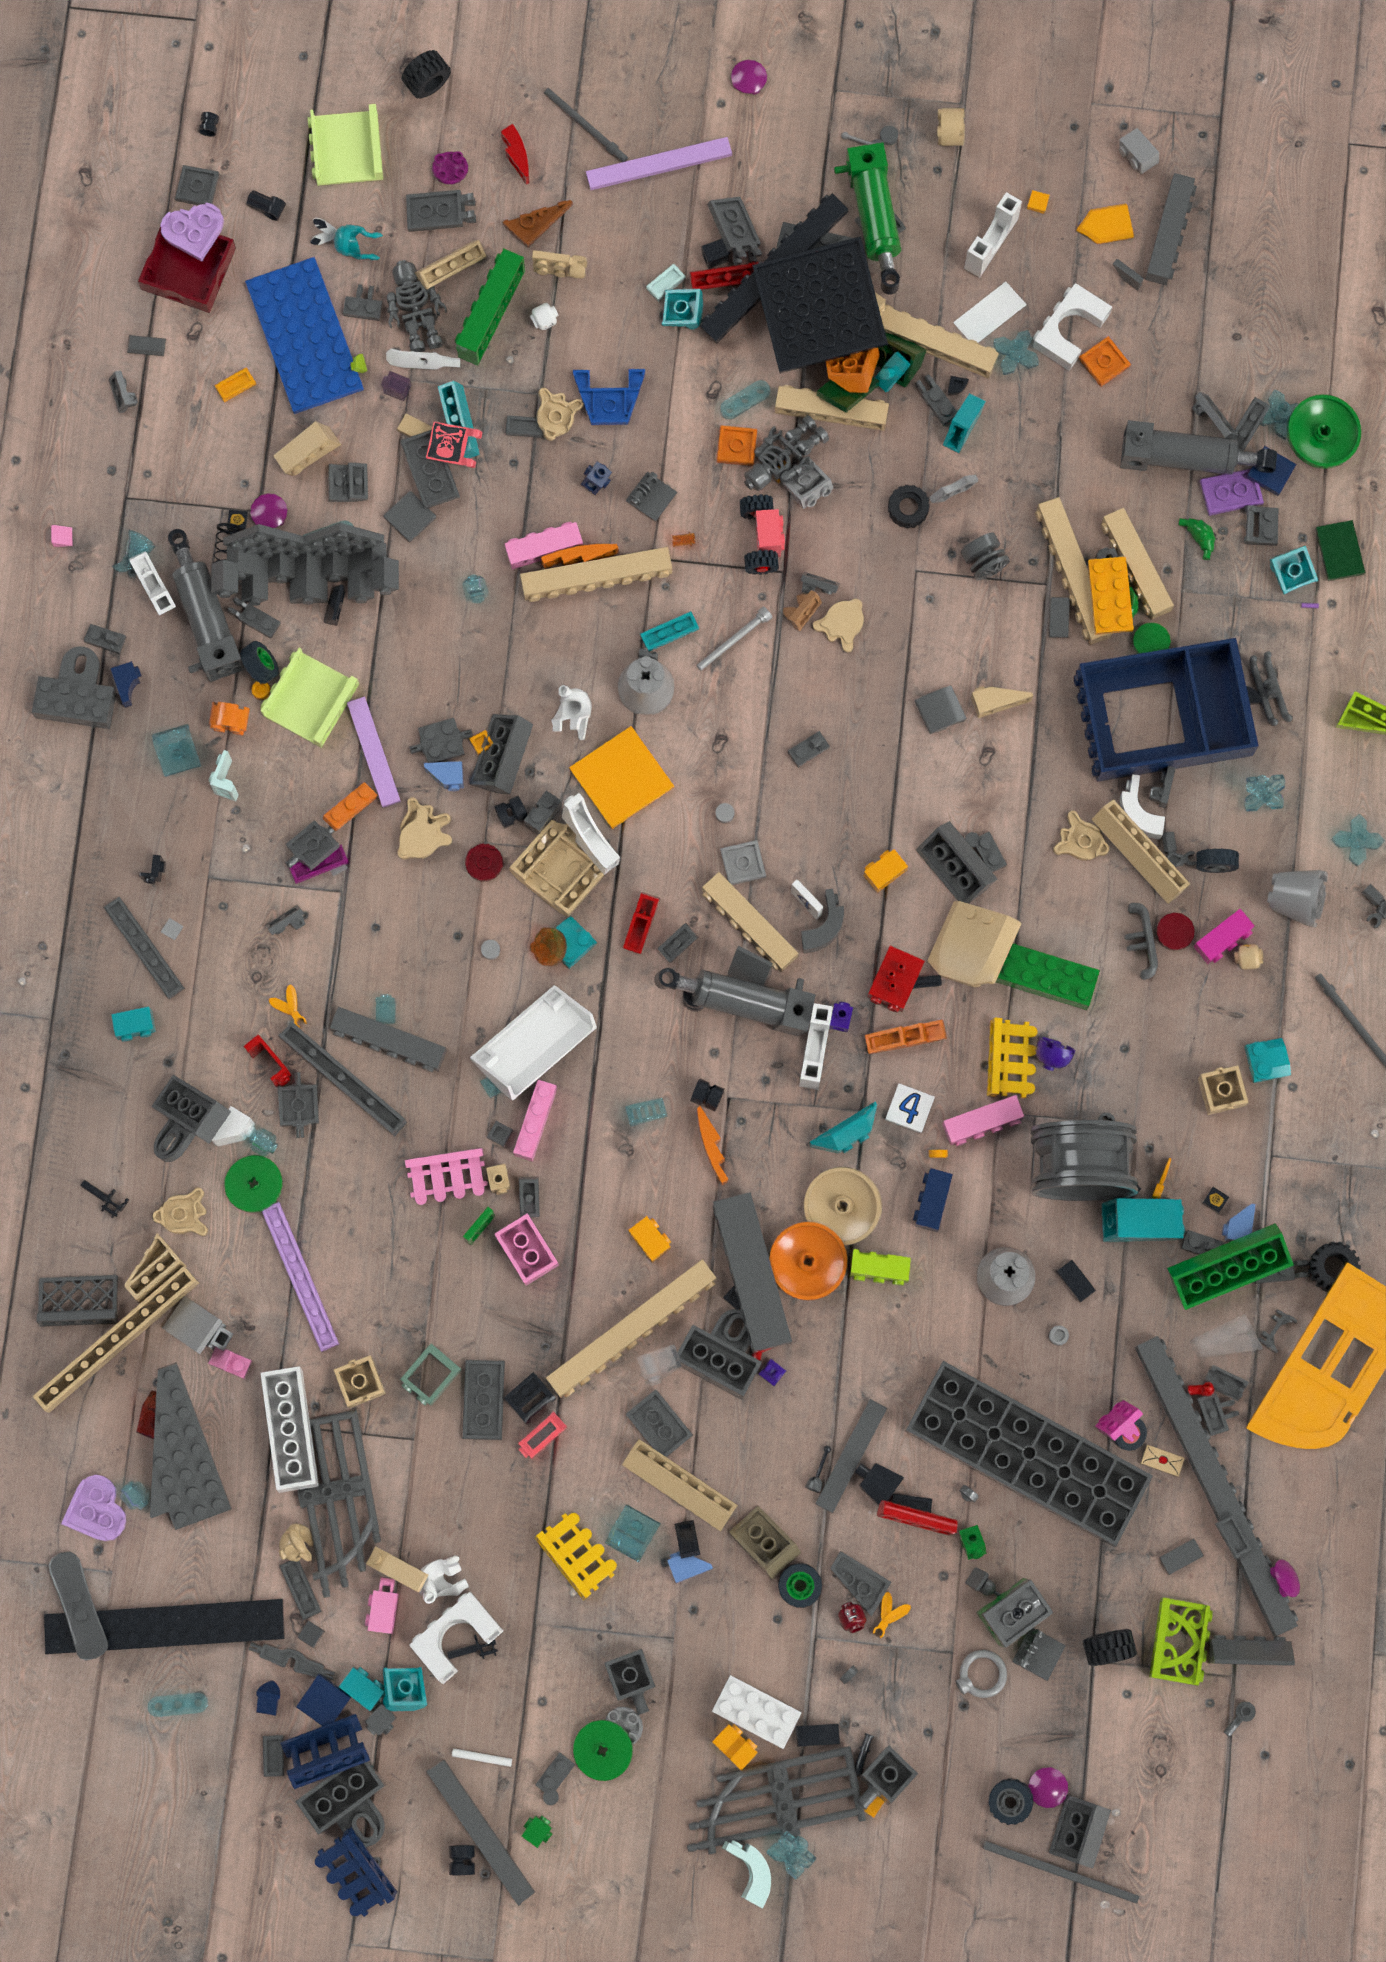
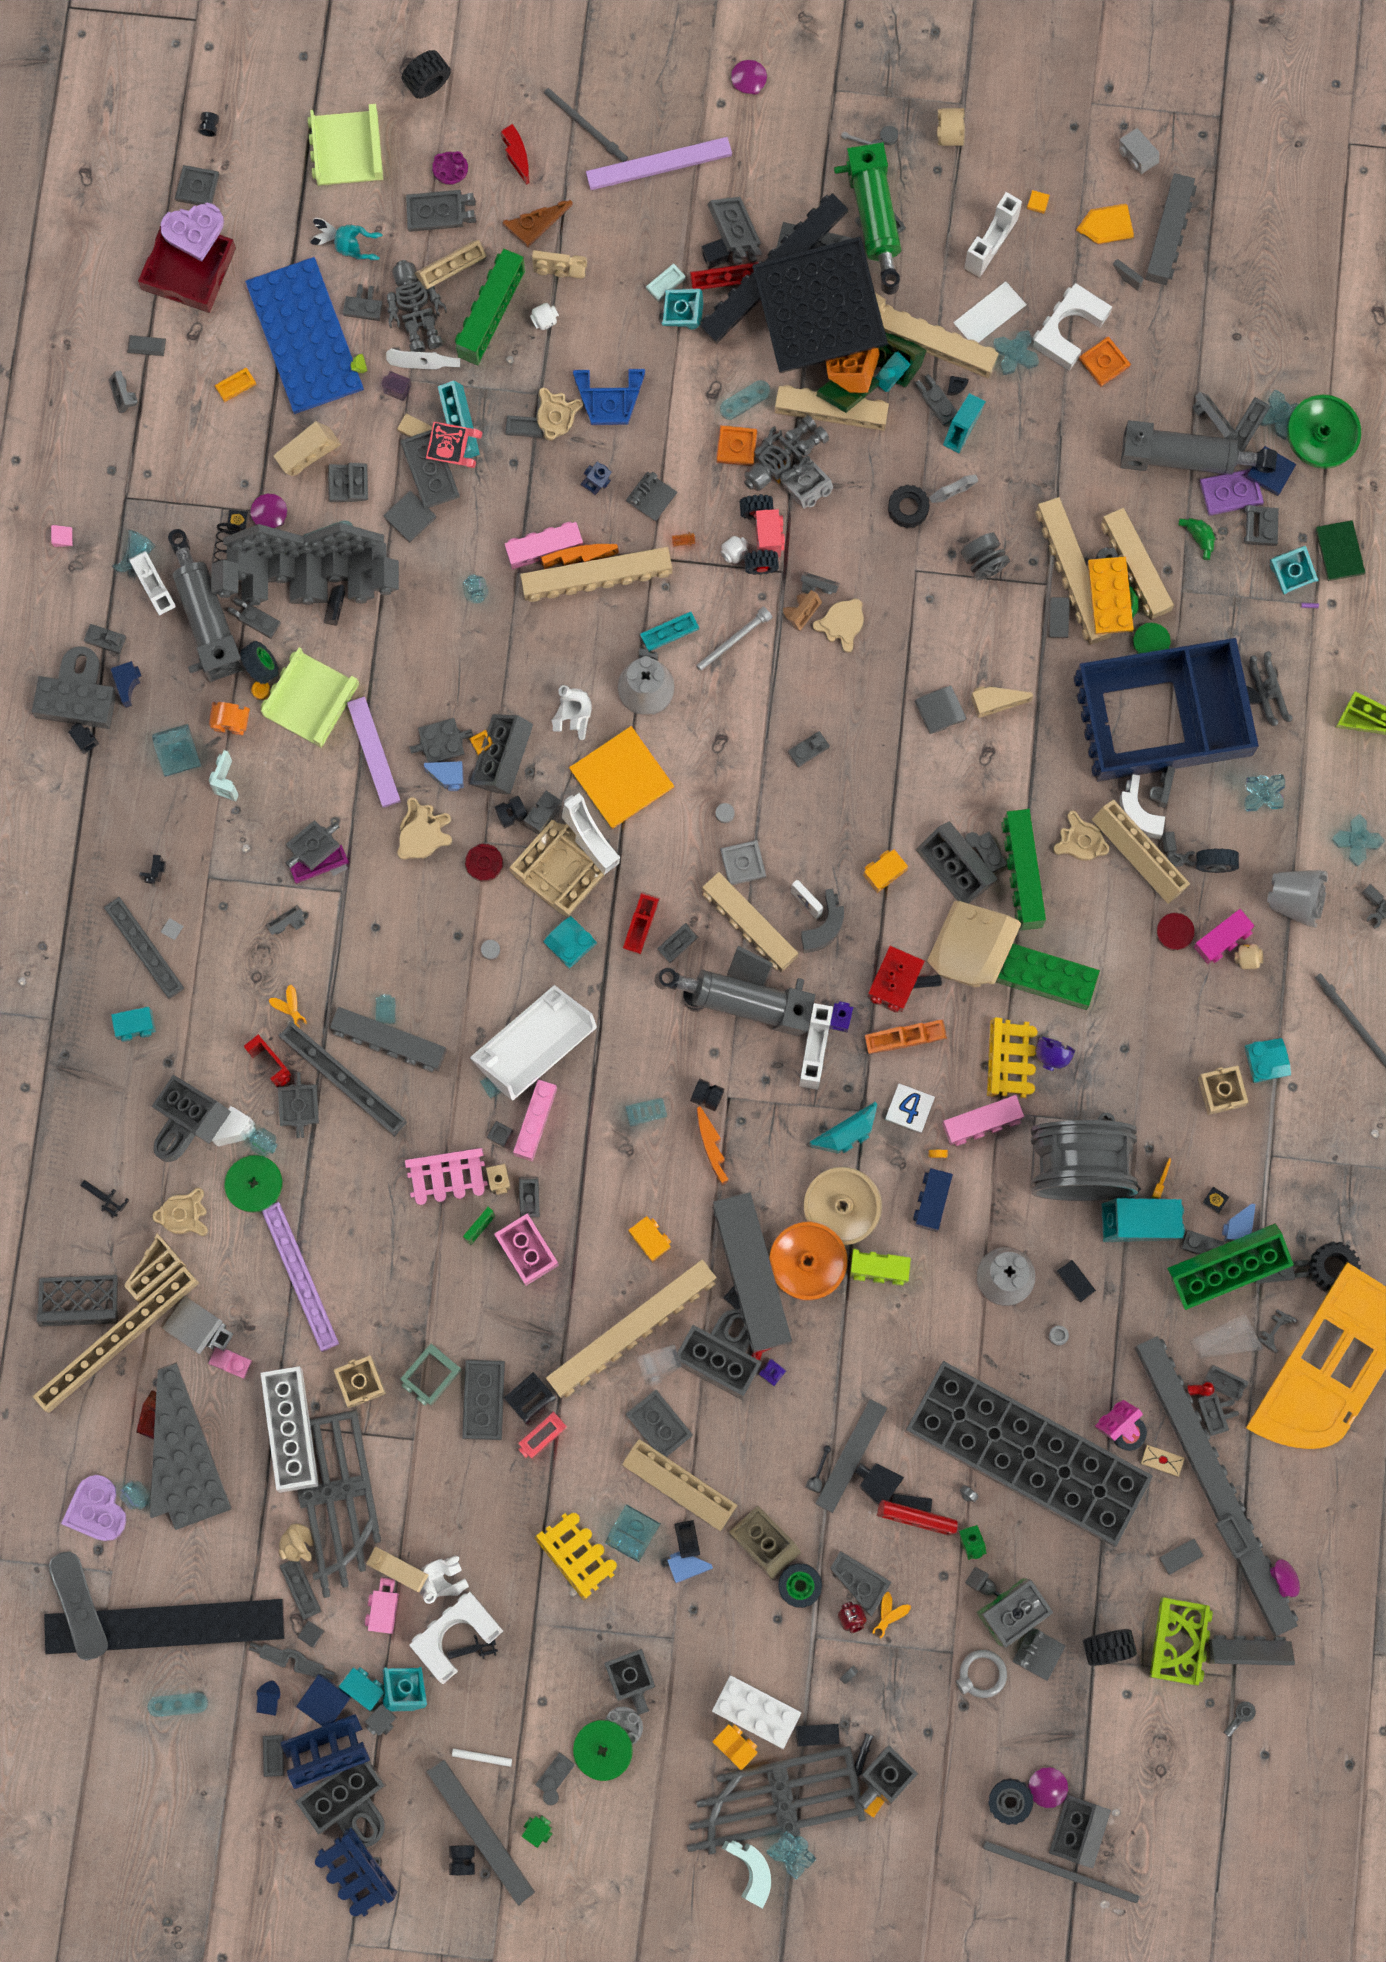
(82, 737): none -> black brick
(270, 206): black piece -> none
(350, 806): orange plate -> none
(549, 946): clear orange tile -> none
(734, 549): none -> white head
(1024, 869): none -> green brick
(1149, 943): dark grey piece -> none

